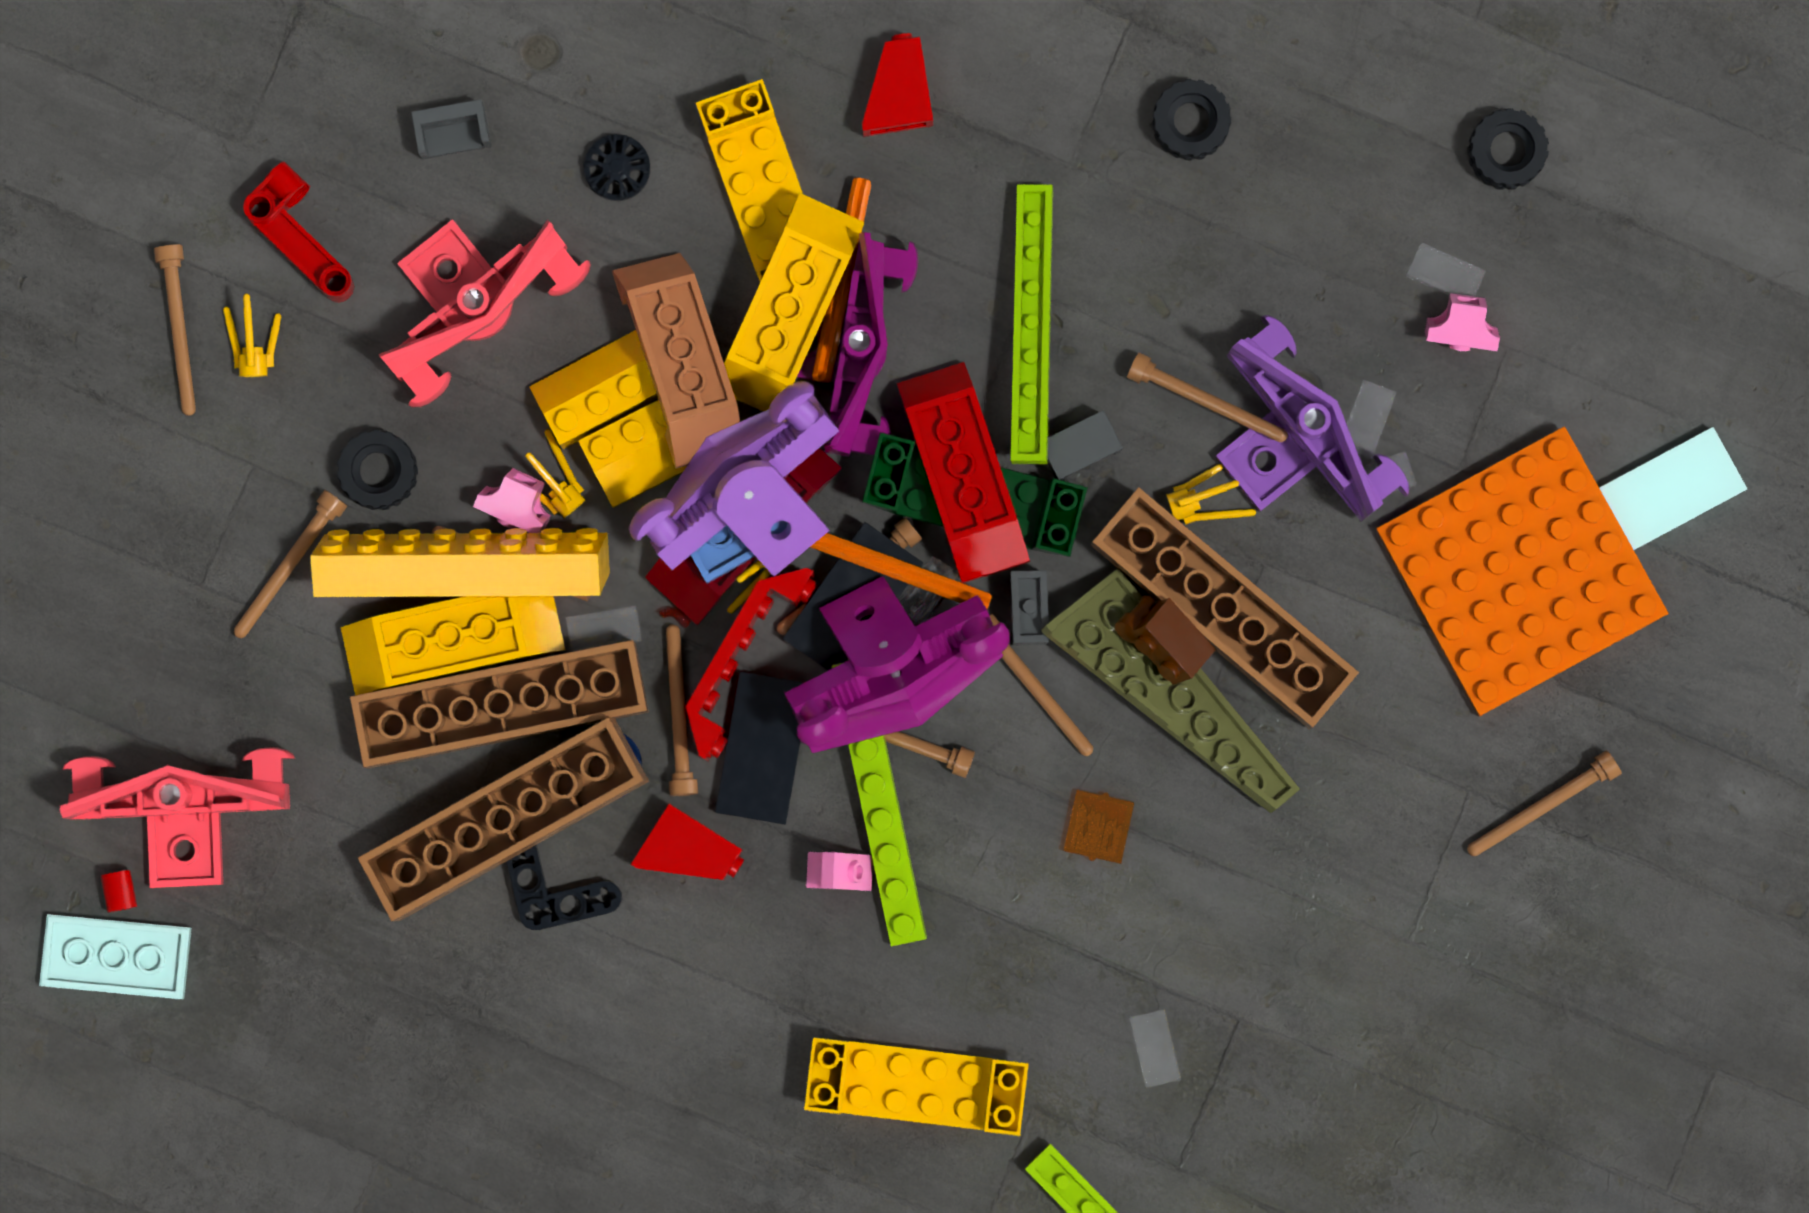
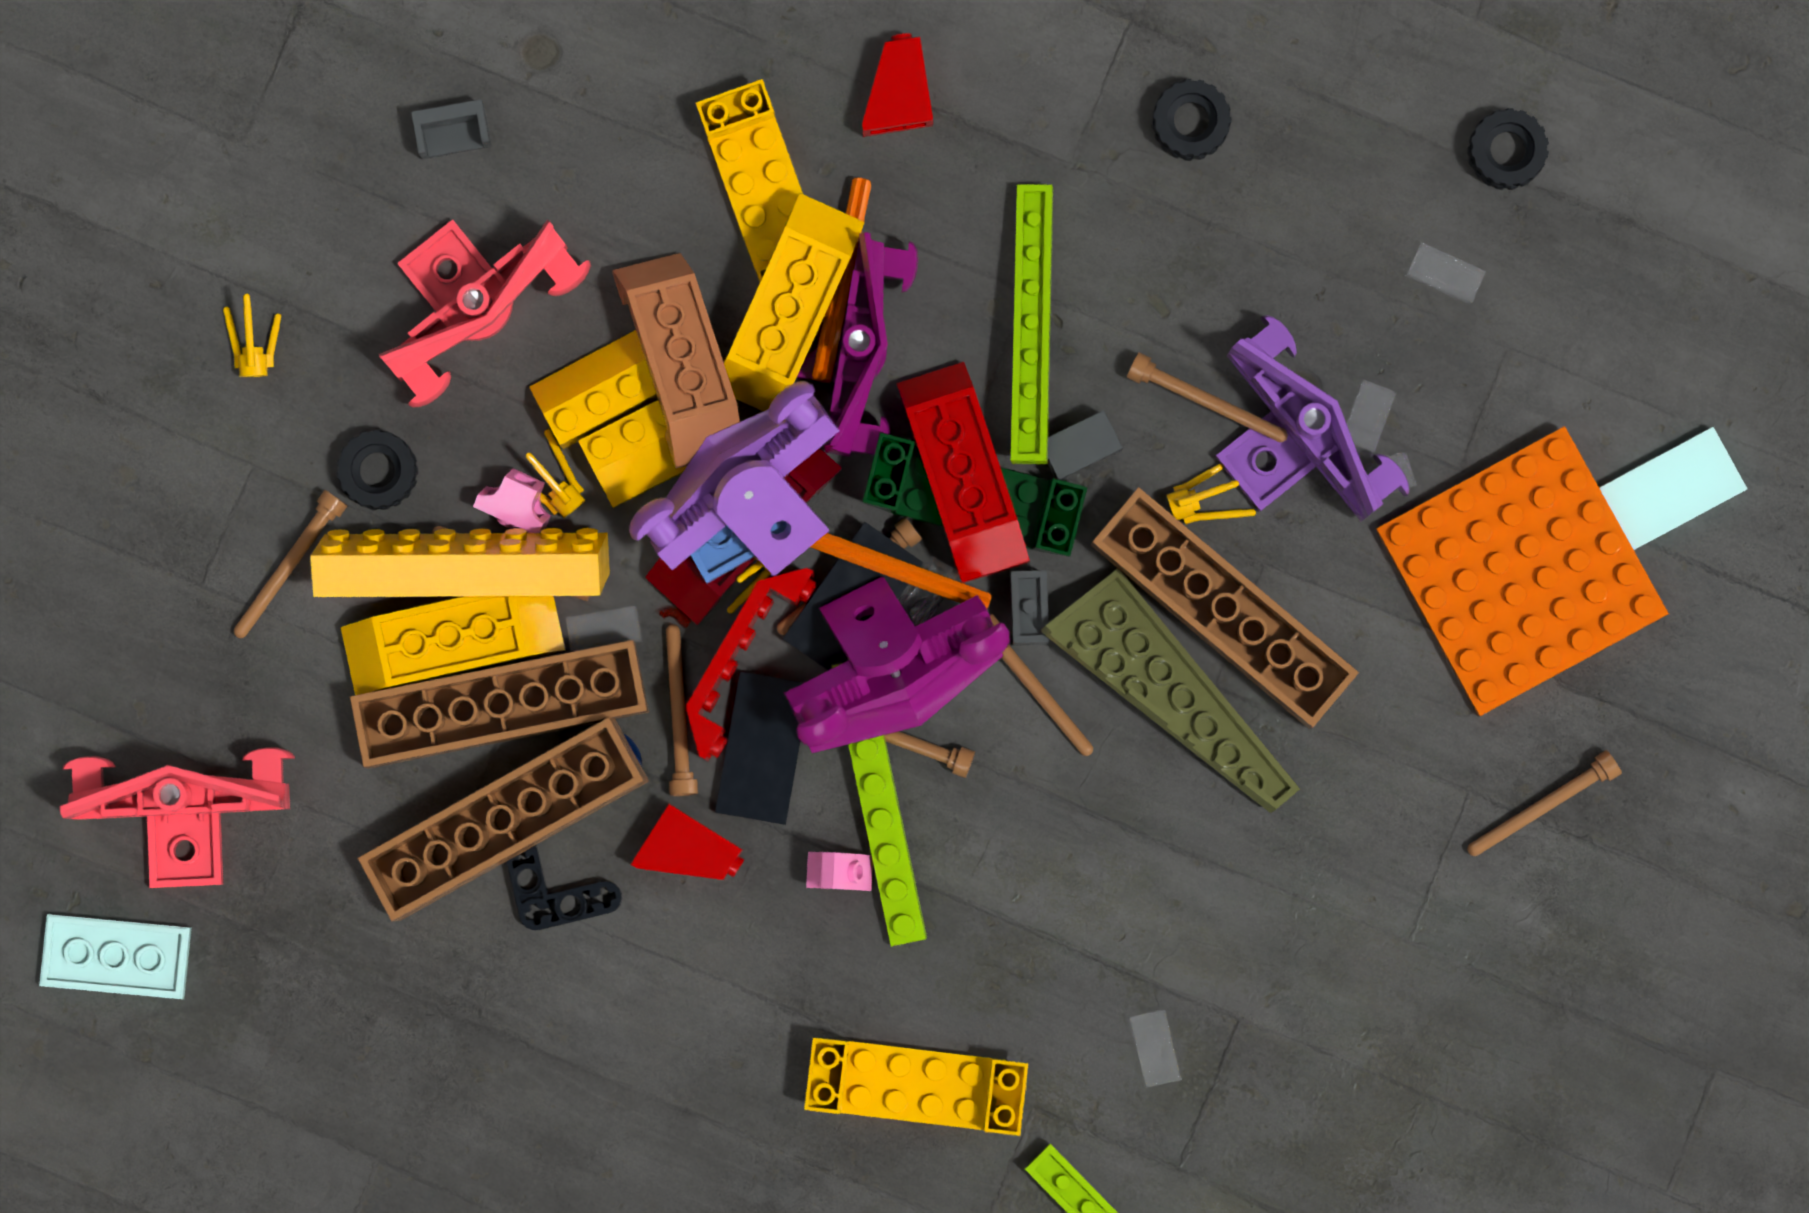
(118, 891): red piece -> none
(170, 260): medium nougat piece -> none
(282, 191): red piece -> none
(617, 167): black wheel -> none
(1098, 826): clear orange piece -> none
(1166, 638): reddish brown hinge -> none
(1463, 325): bright pink brick -> none

